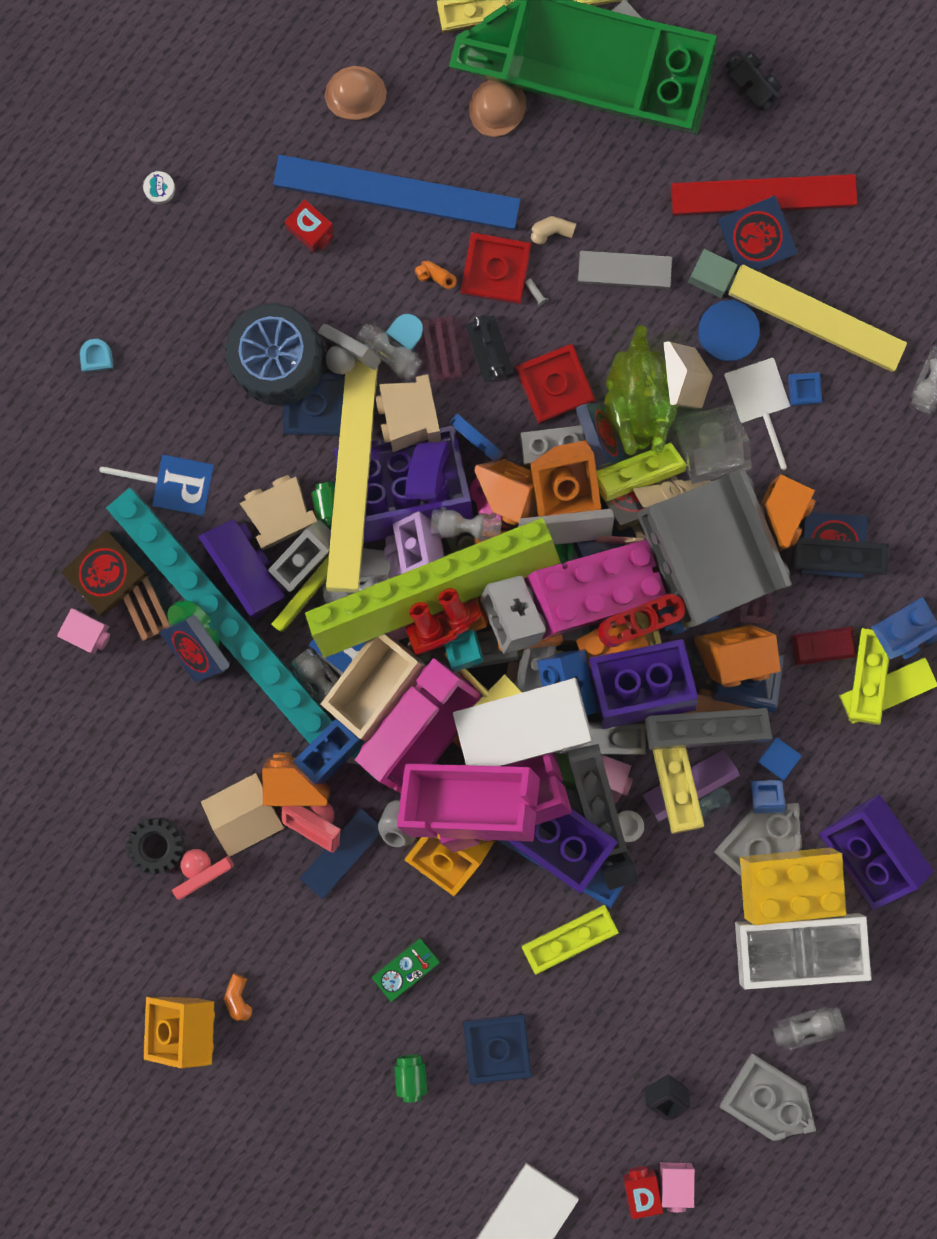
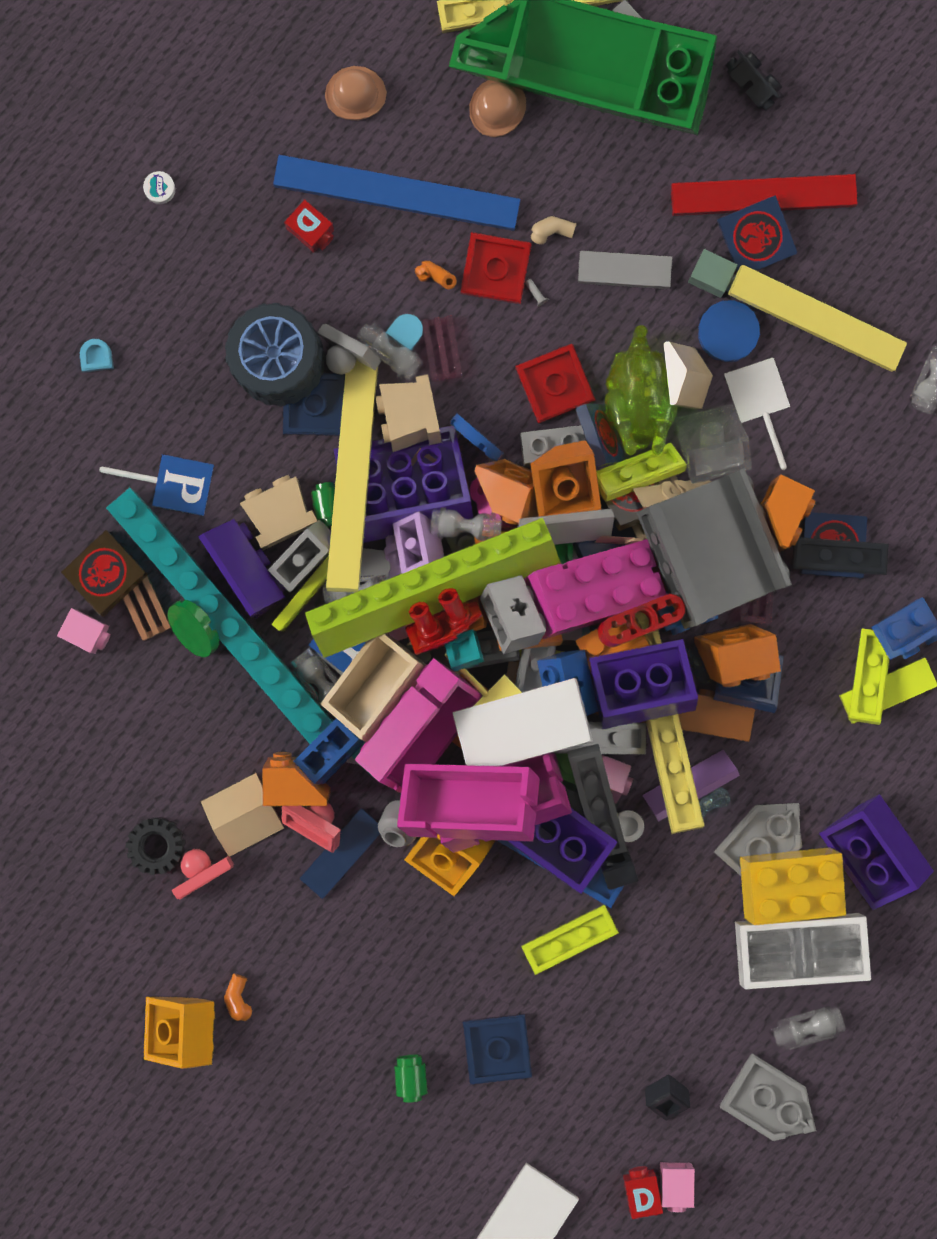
(194, 648): dark blue tile -> none
(405, 969): green tile -> none
(425, 470): dark purple slope -> none
(489, 348): black hinge -> none
(708, 728): dark grey plate -> none
(767, 796): blue tile -> none
(779, 758): blue tile -> none
(805, 389): blue tile -> none
(823, 645): dark red tile -> none

